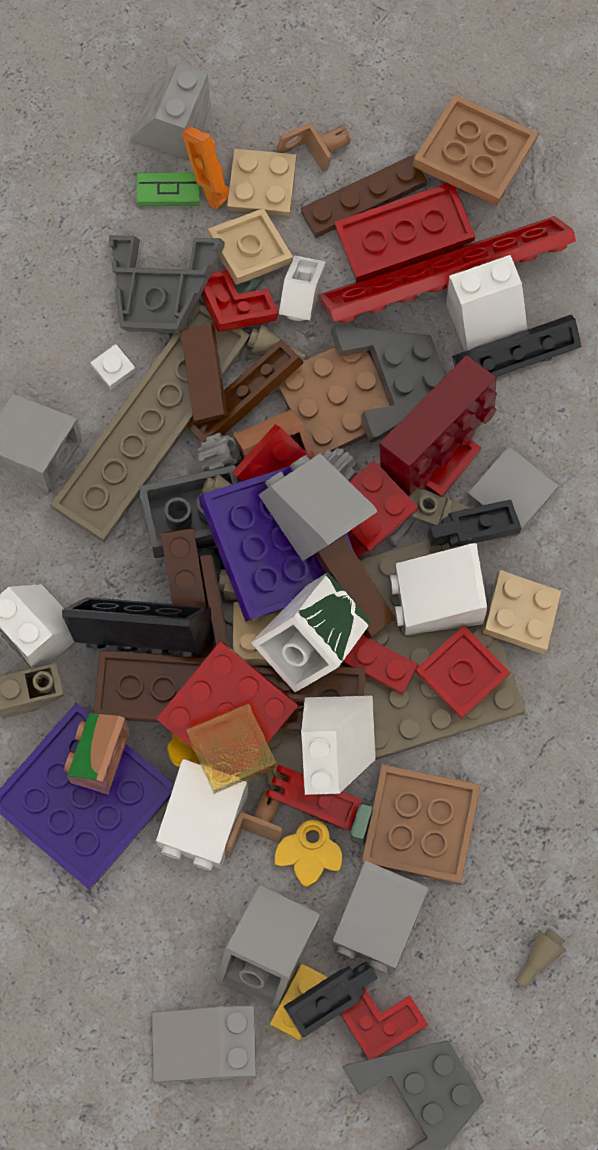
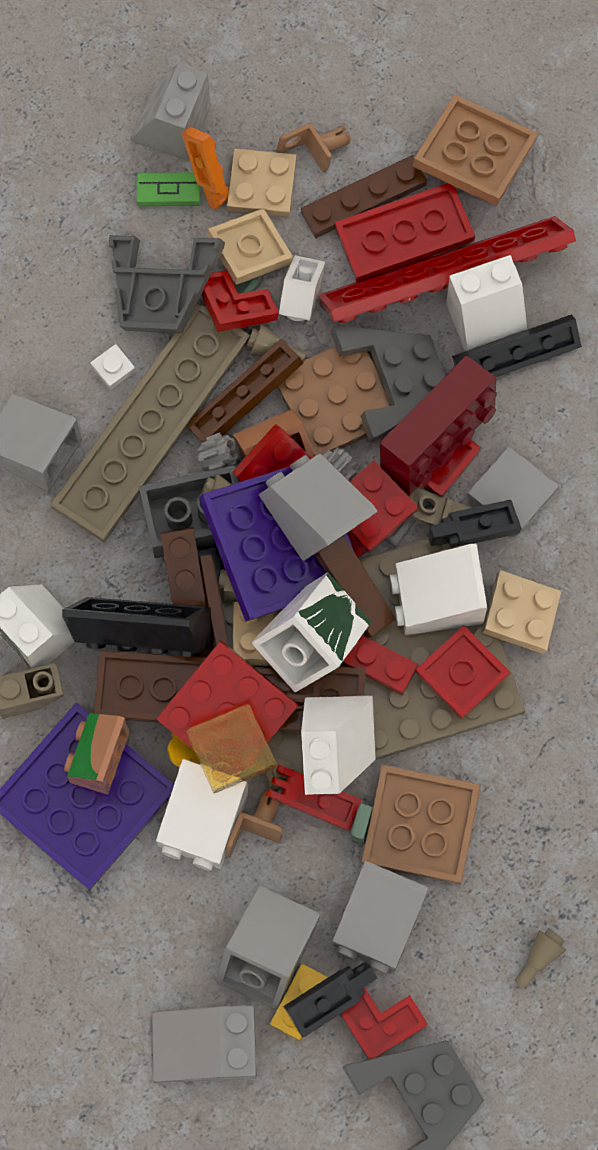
(204, 373): reddish brown tile -> none
(307, 857): yellow plate -> none

